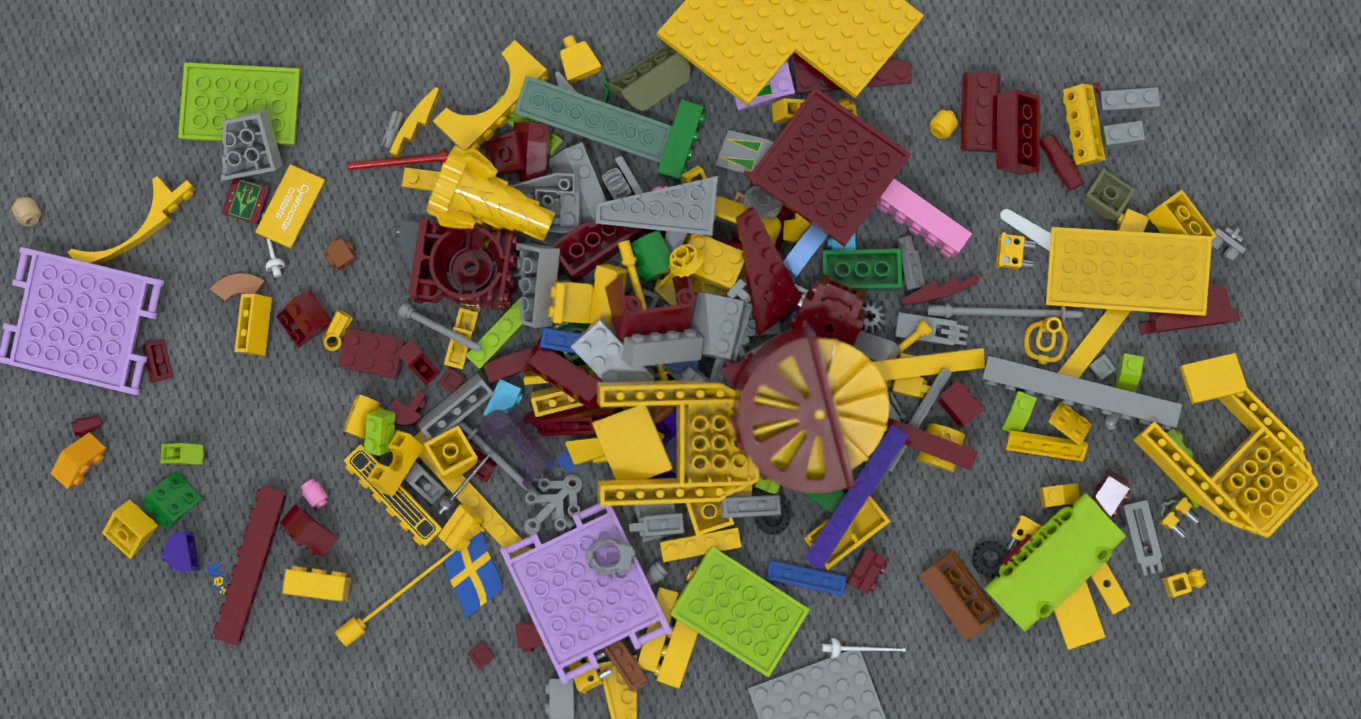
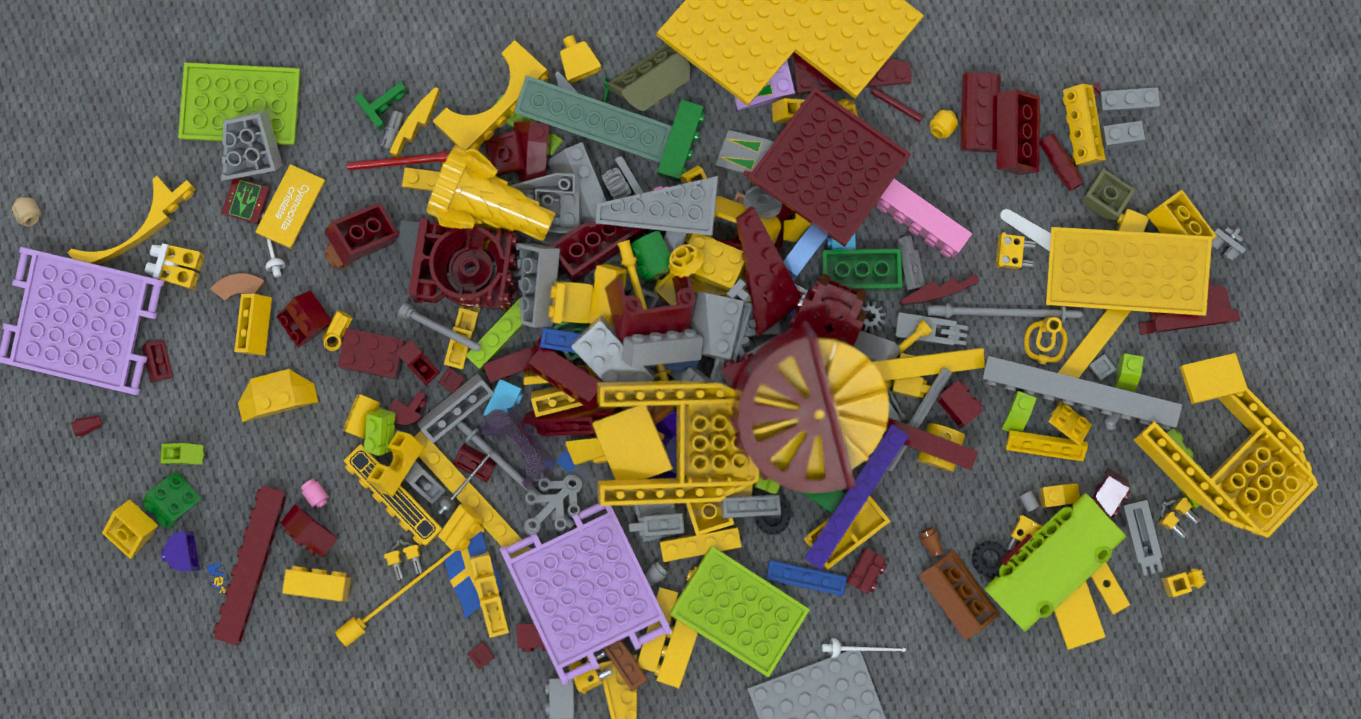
(77, 459): light orange brick -> none
(169, 263): none -> yellow hips
(276, 394): none -> yellow wedge
(361, 233): none -> dark red brick
(381, 104): none -> green bracket
(412, 553): none -> piece
(451, 453): yellow brick -> none
(489, 595): none -> yellow slope
(625, 552): light grey piece -> none
(896, 104): none -> dark red bar
(931, 541): none -> dark orange cone
(1029, 501): none -> light grey hinge

